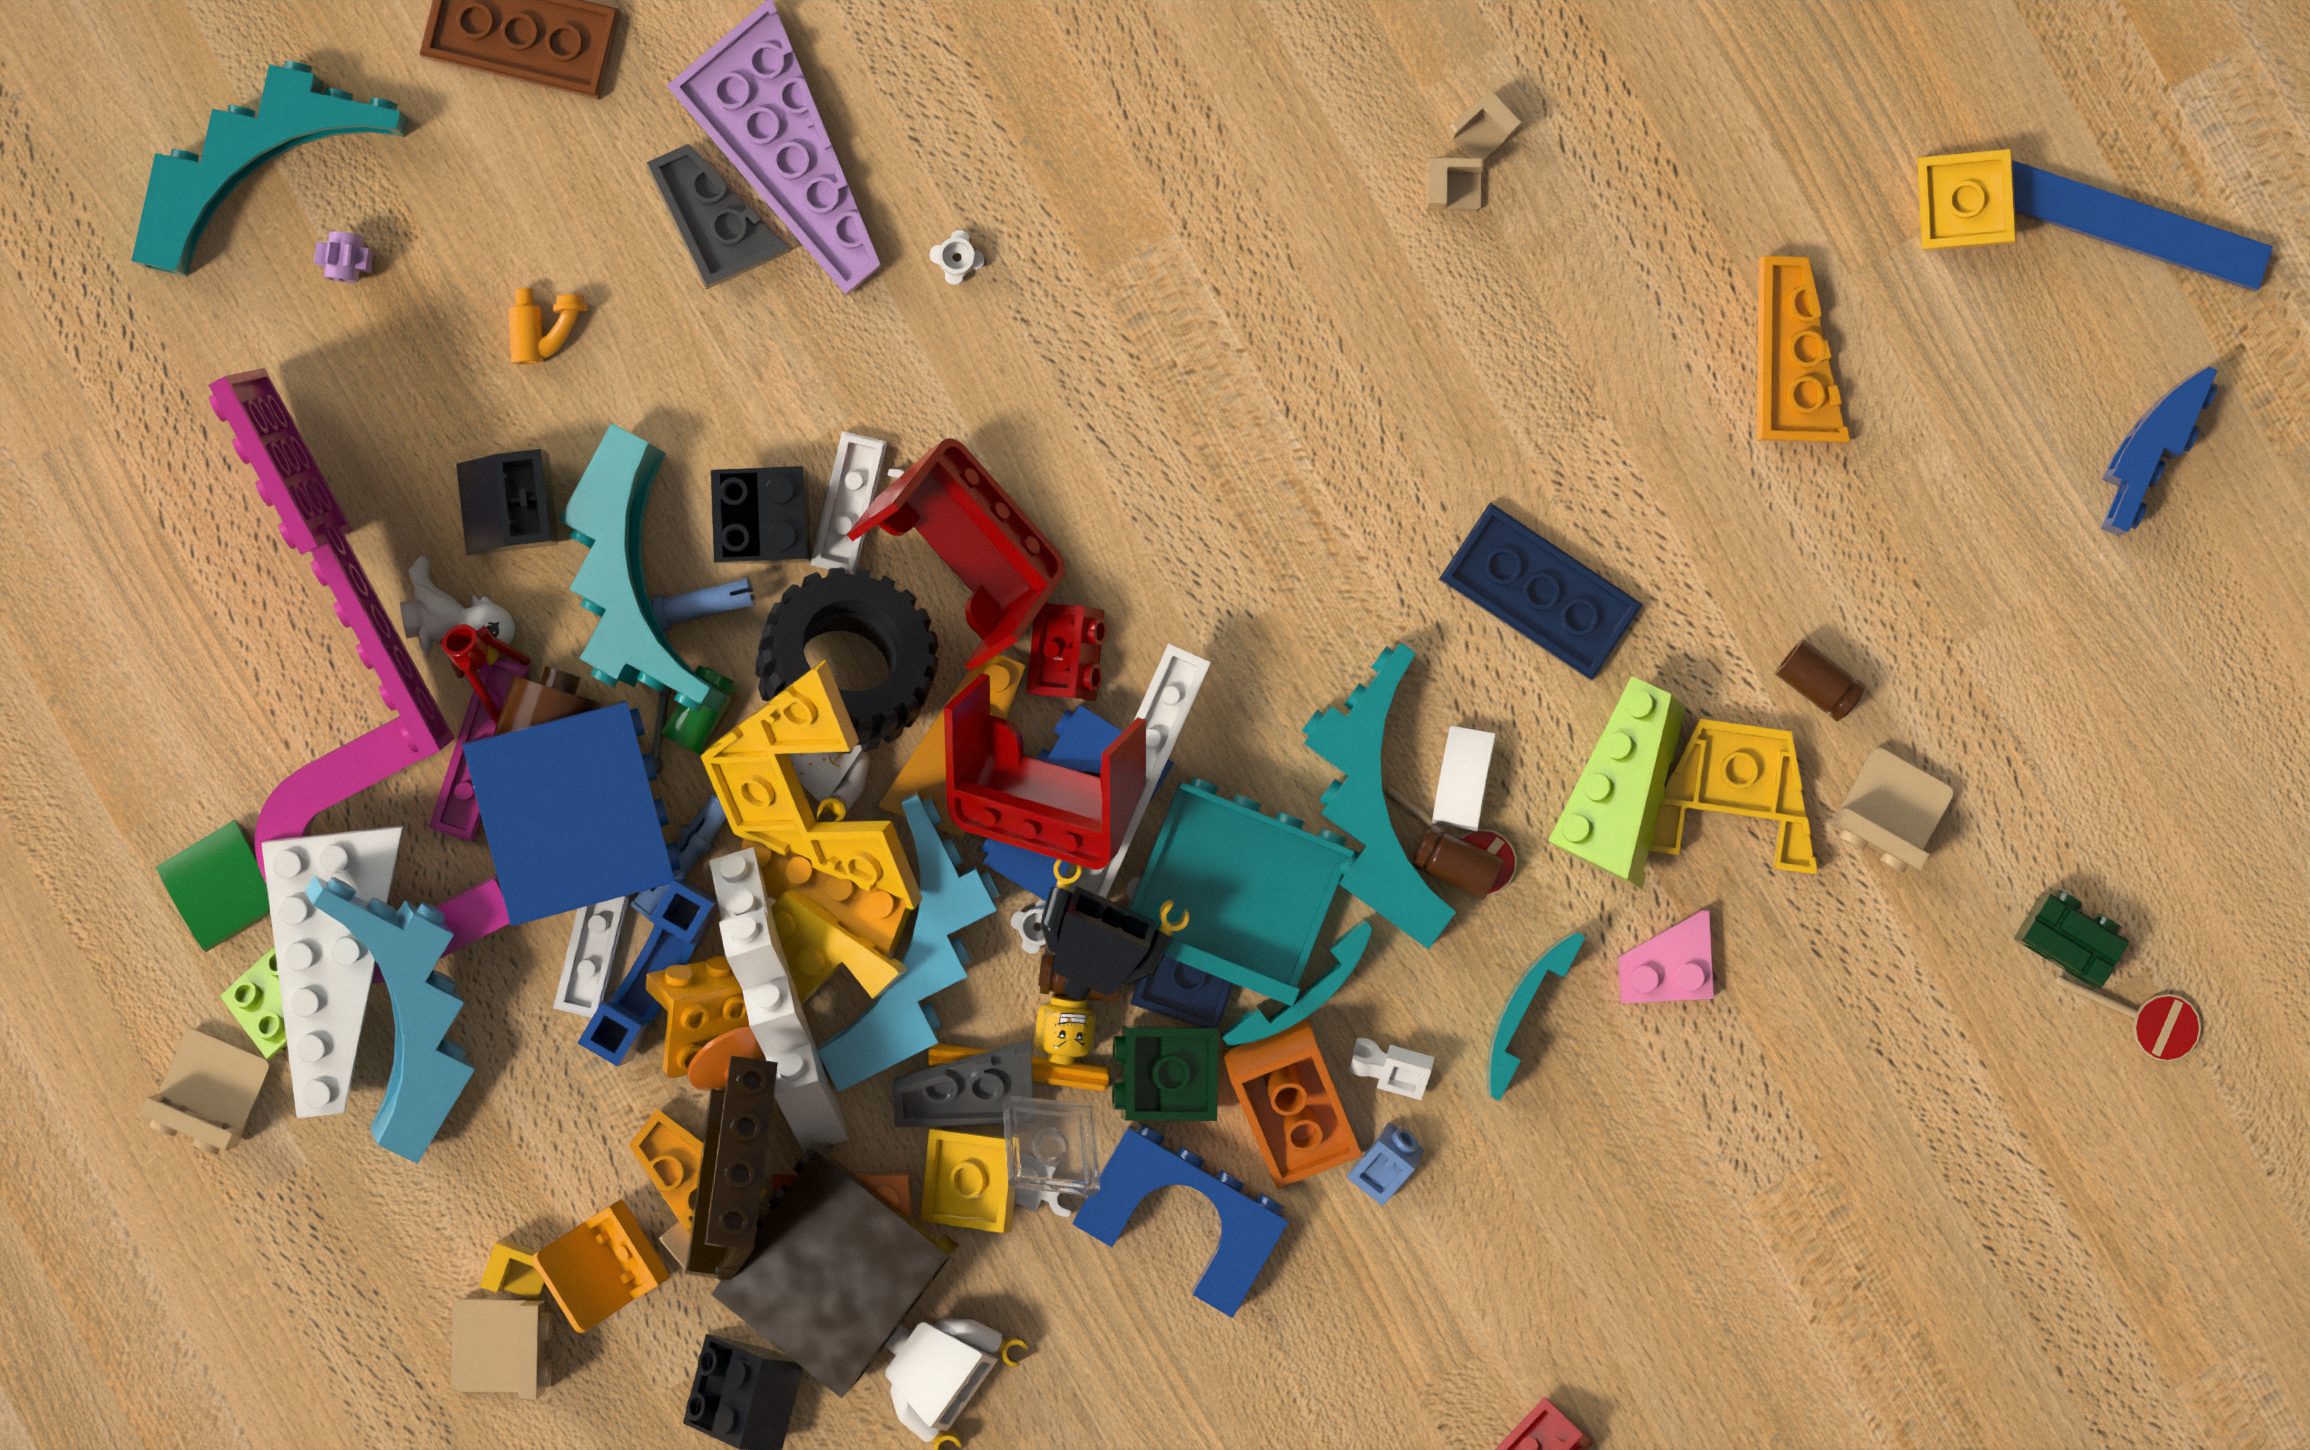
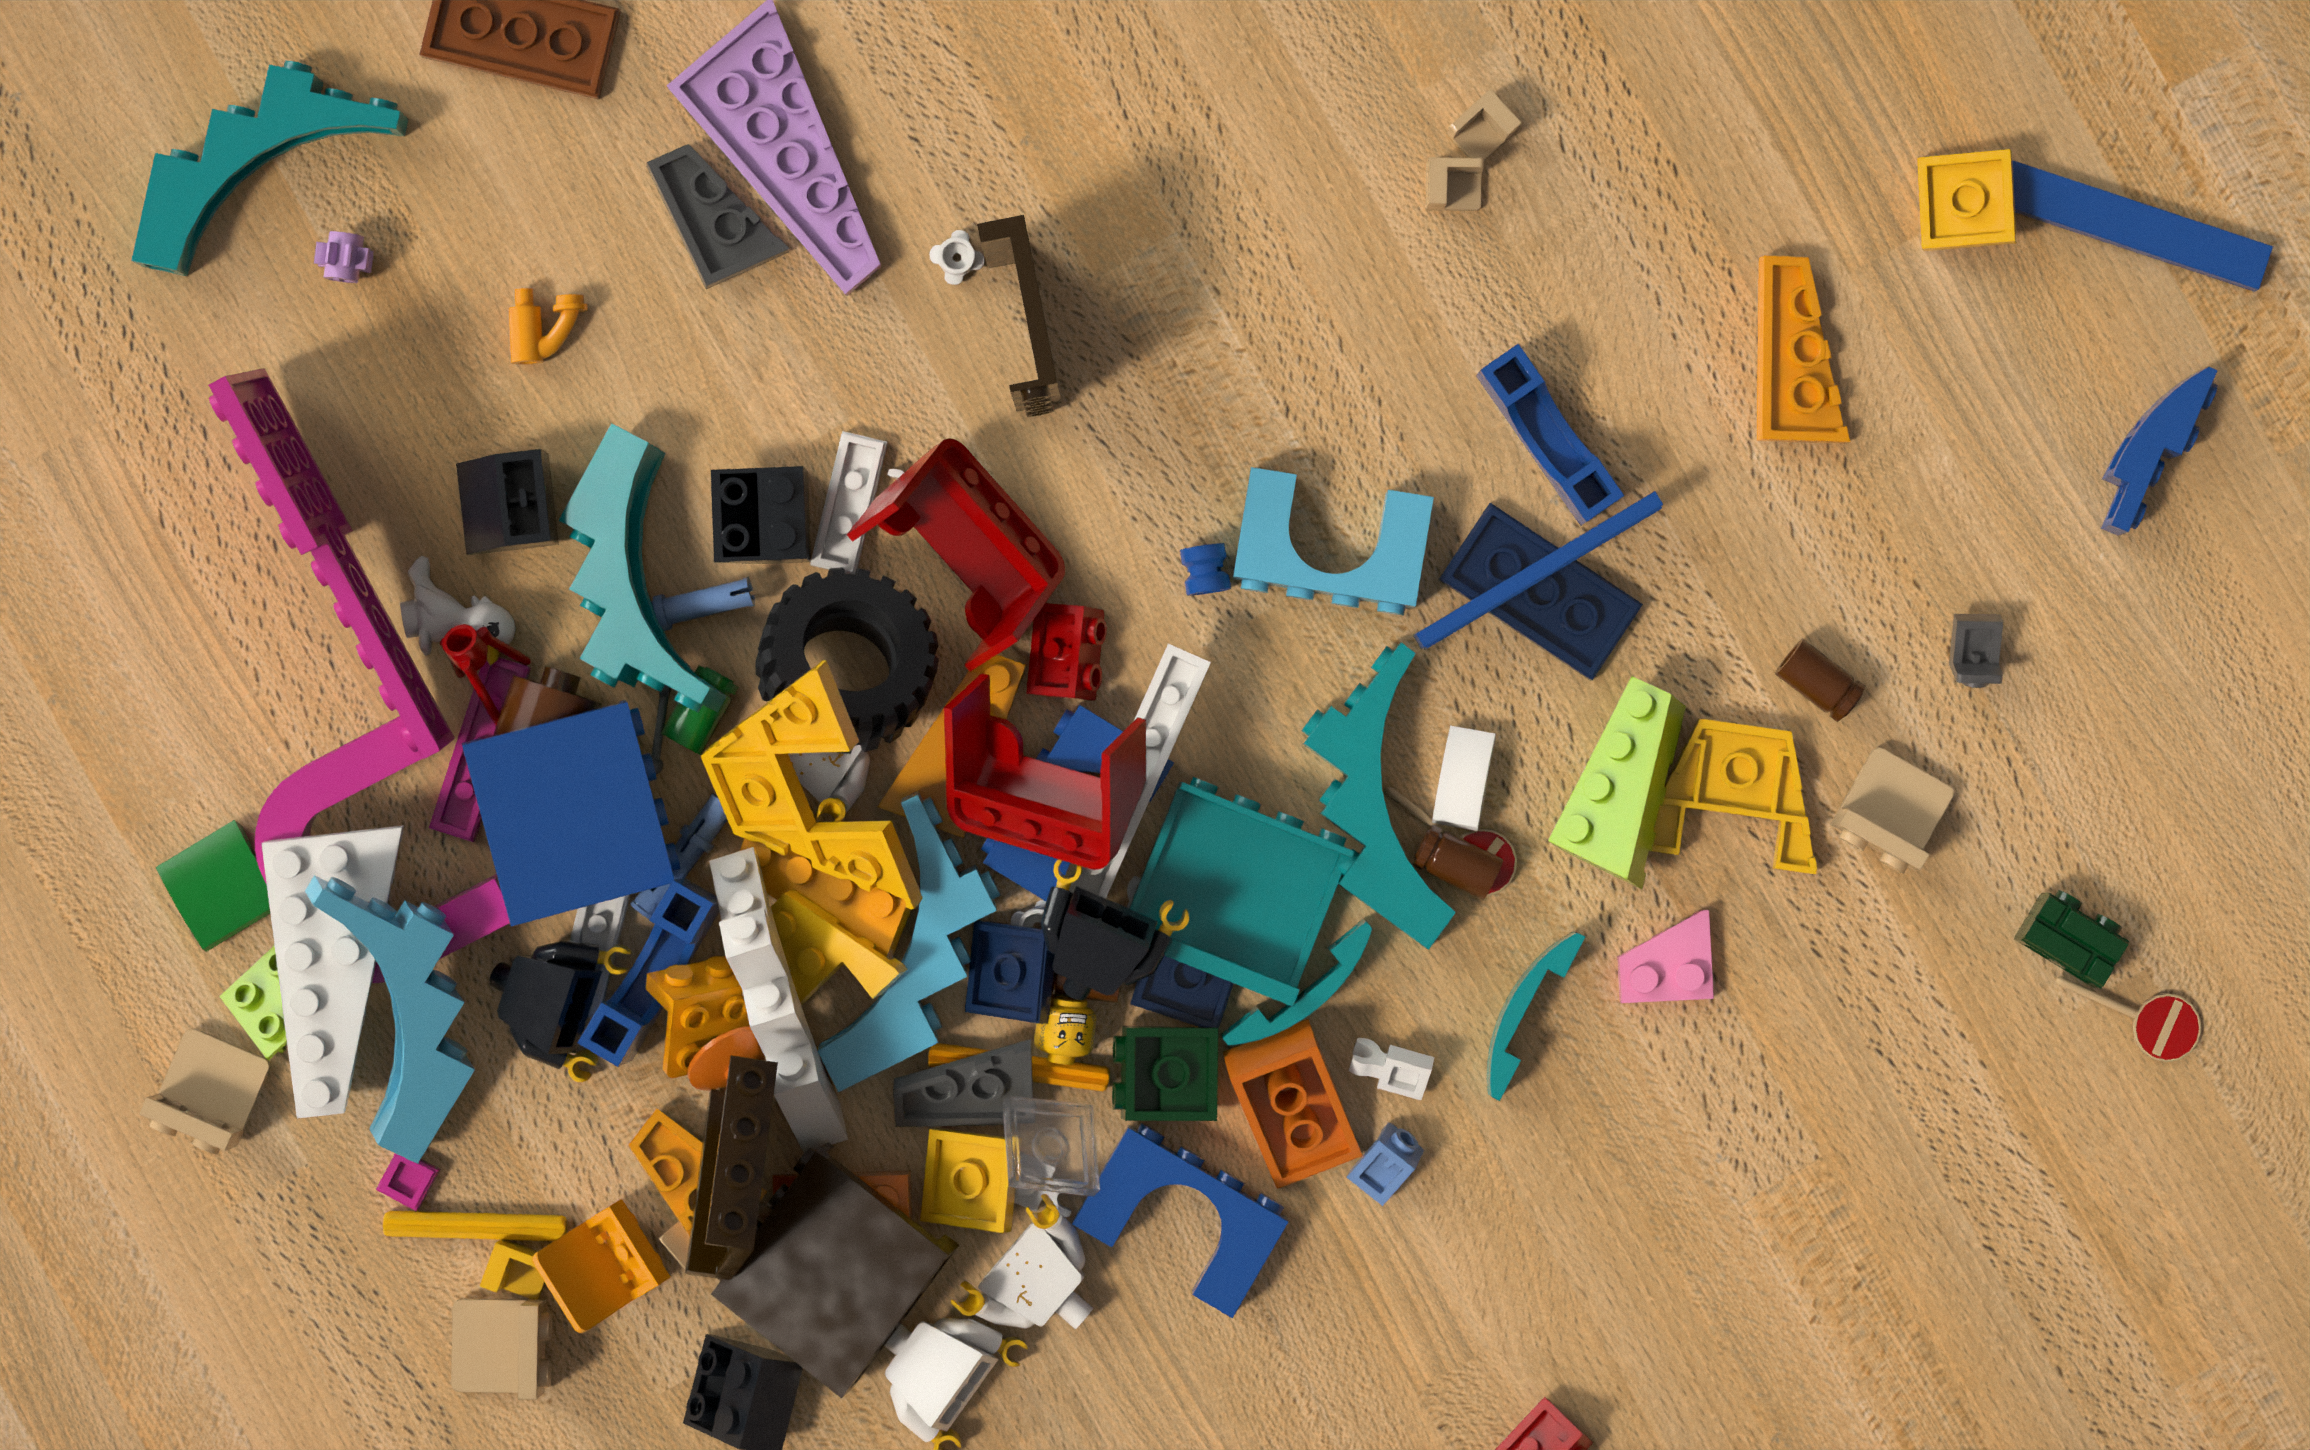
(408, 1181): none -> dark pink tile
(474, 1225): none -> yellow axle
(550, 1000): none -> black torso
(1008, 243): none -> dark brown panel
(1009, 973): none -> dark blue tile
(1033, 1276): none -> white torso
(1205, 567): none -> blue wheel
(1386, 578): none -> medium azure arch
(1538, 571): none -> blue tile
(1547, 436): none -> blue arch
(1976, 649): none -> flat silver bracket

